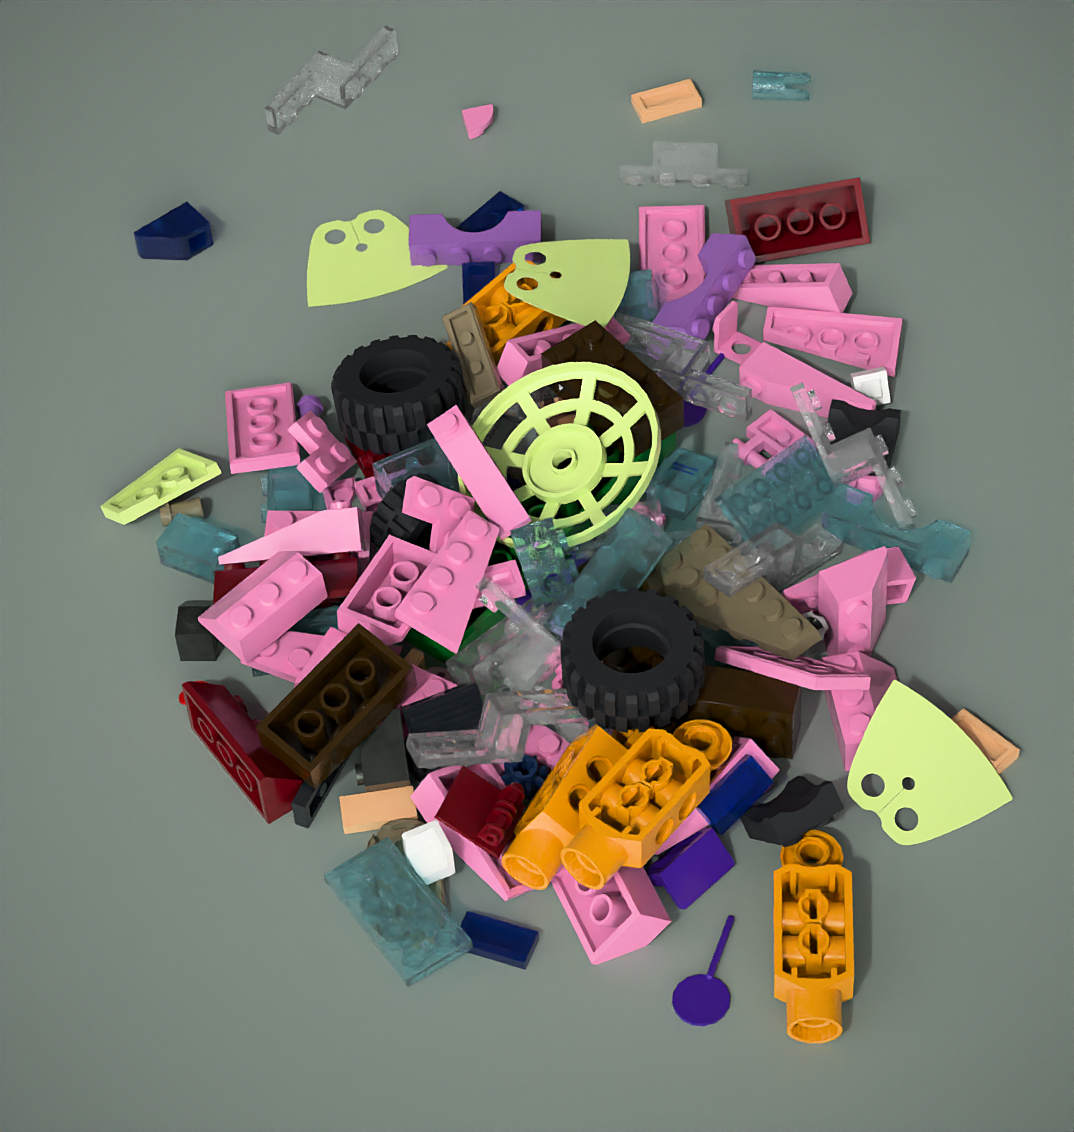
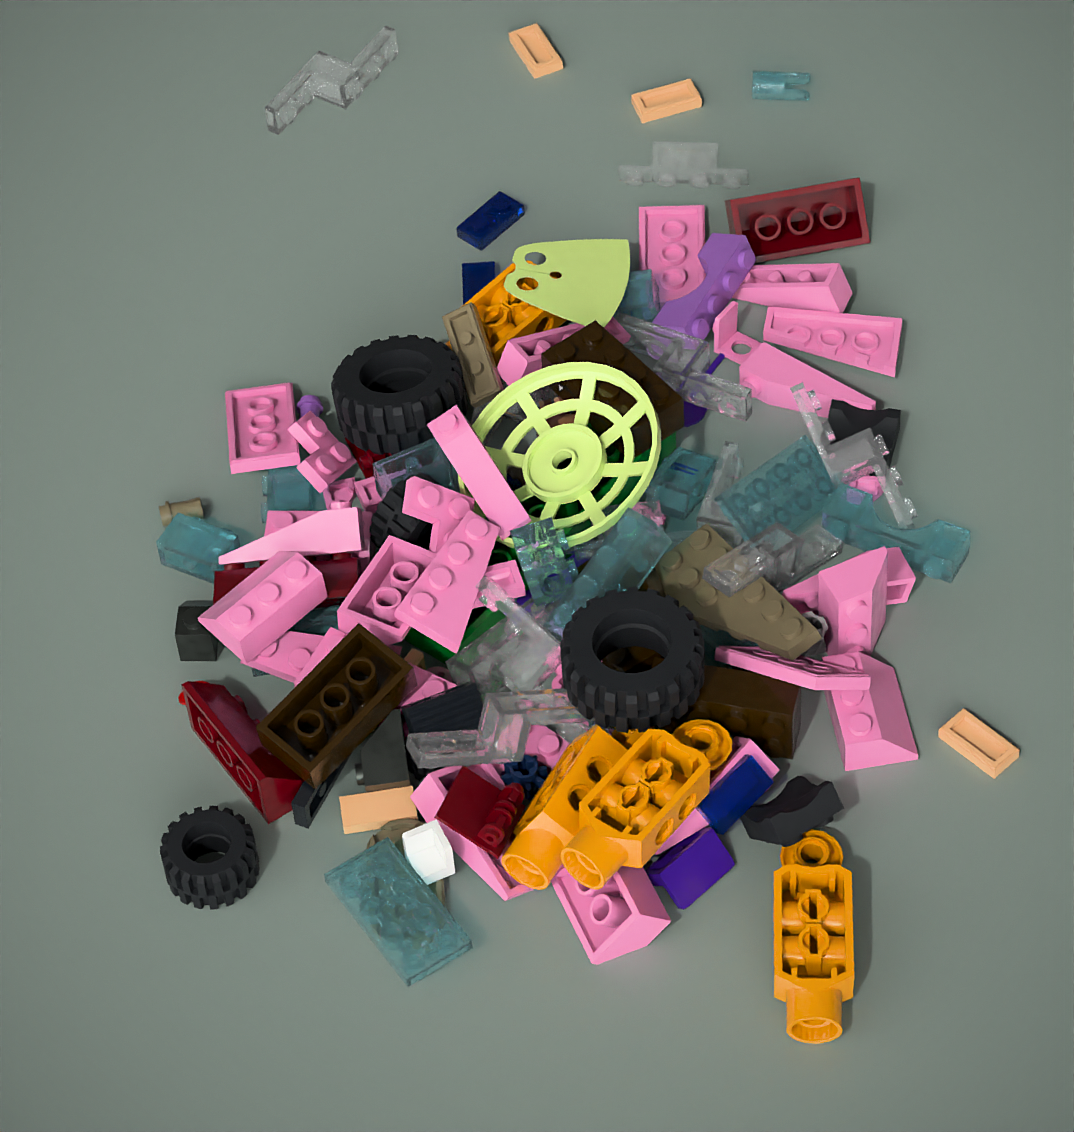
(160, 484): yellowish green wing -> none
(174, 235): clear blue slope -> none
(212, 881): none -> black tyre
(346, 275): yellowish green piece -> none
(438, 243): medium lavender arch -> none
(477, 119): bright pink tile -> none
(500, 940): clear blue tile -> none
(535, 50): none -> light nougat tile
(703, 998): dark purple piece -> none
(769, 434): bright pink plate -> none
(872, 384): white tile -> none
(948, 769): yellowish green piece -> none

